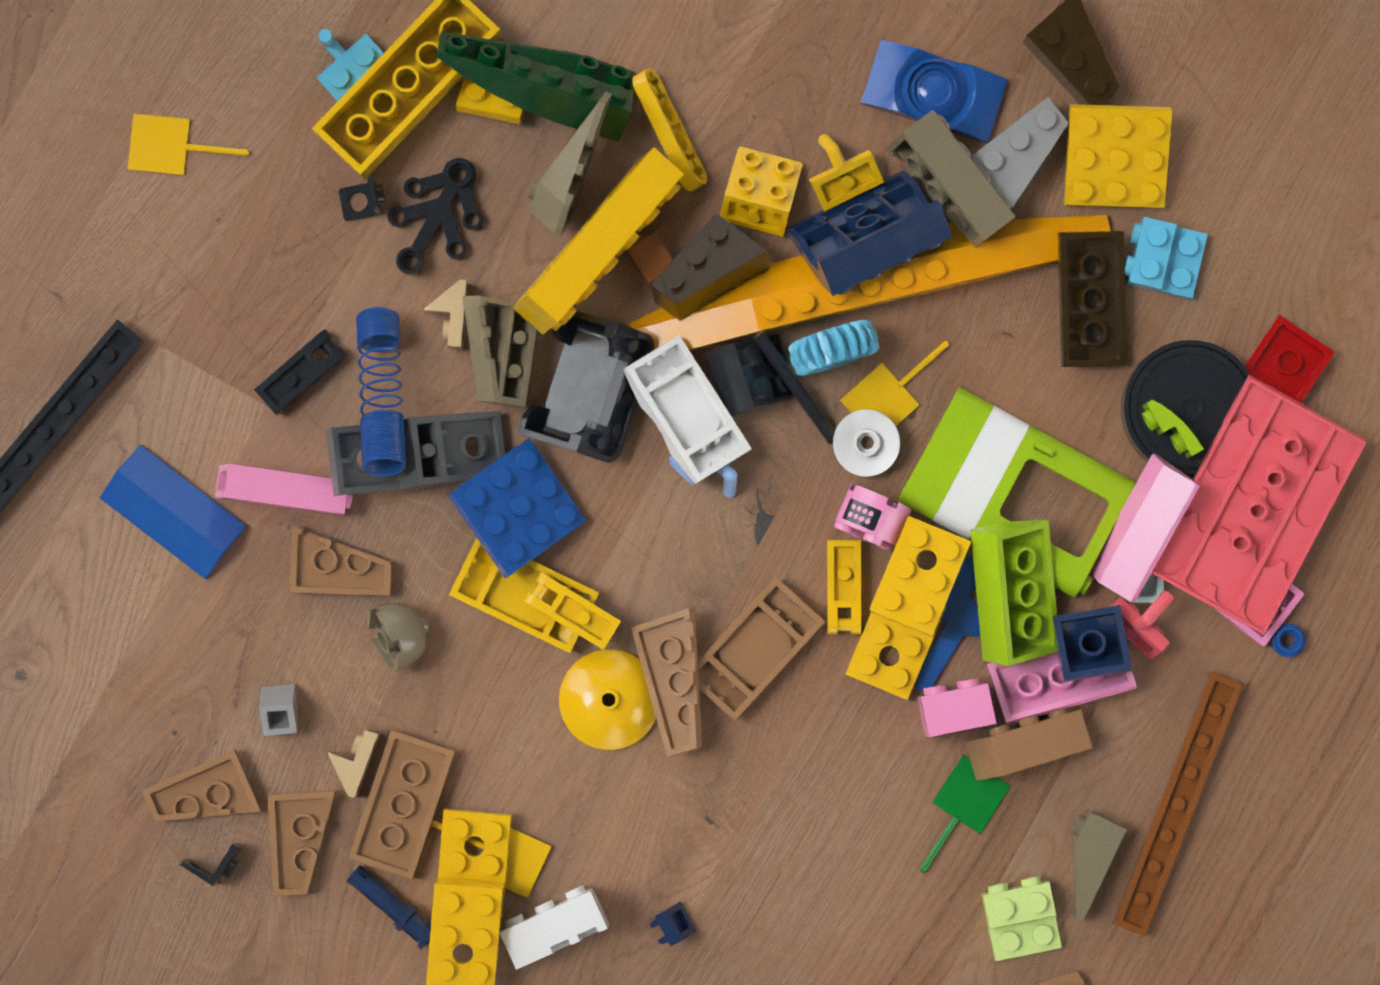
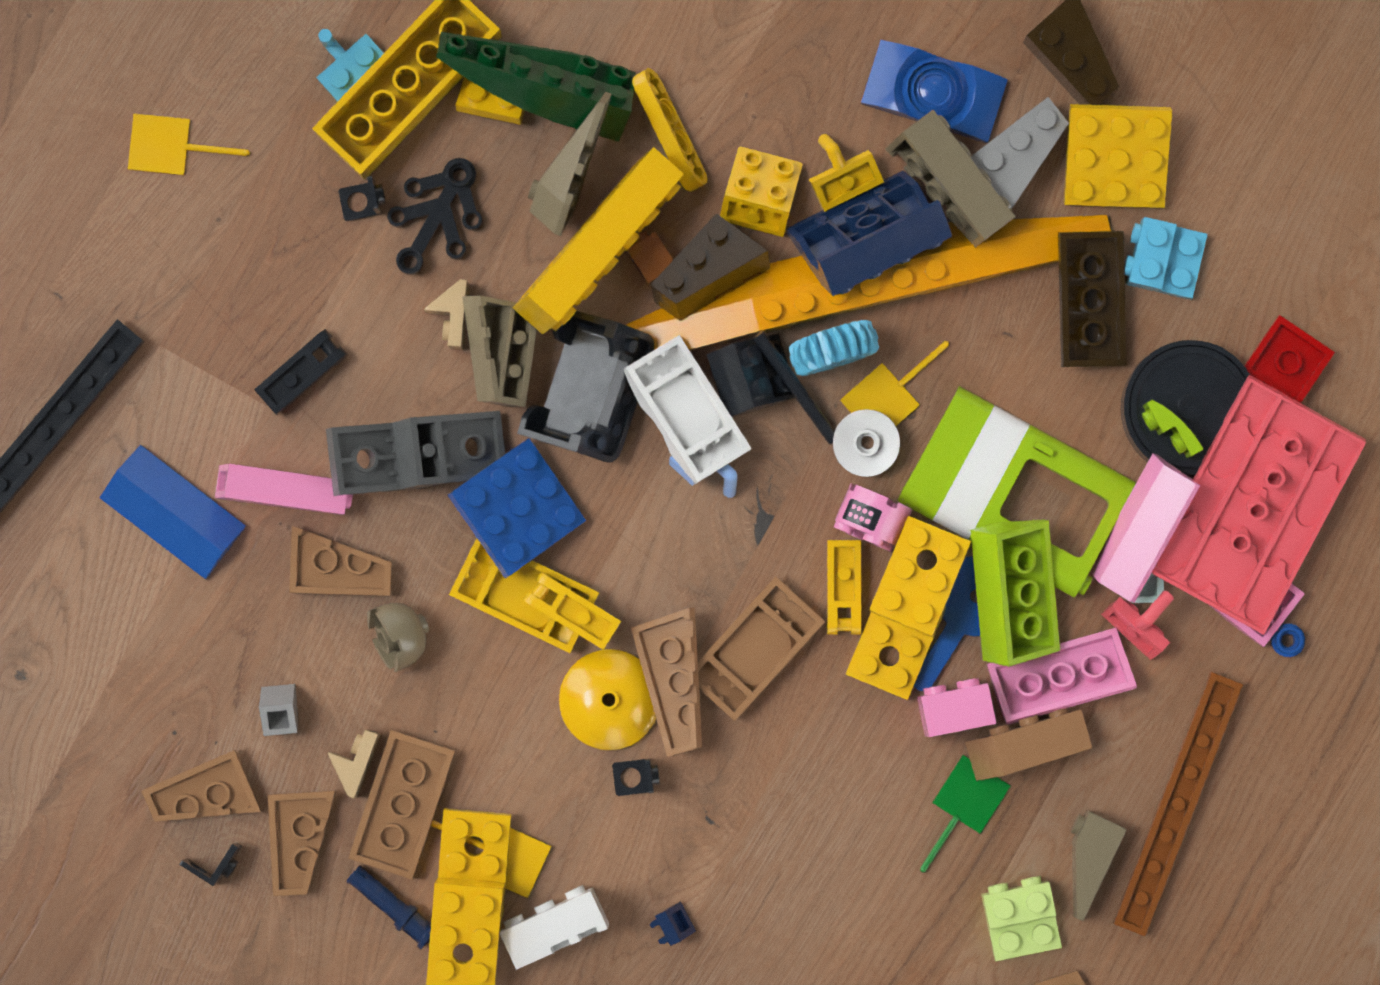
(380, 429): blue piece -> none
(648, 773): none -> black bracket
(1091, 643): dark blue slope -> none

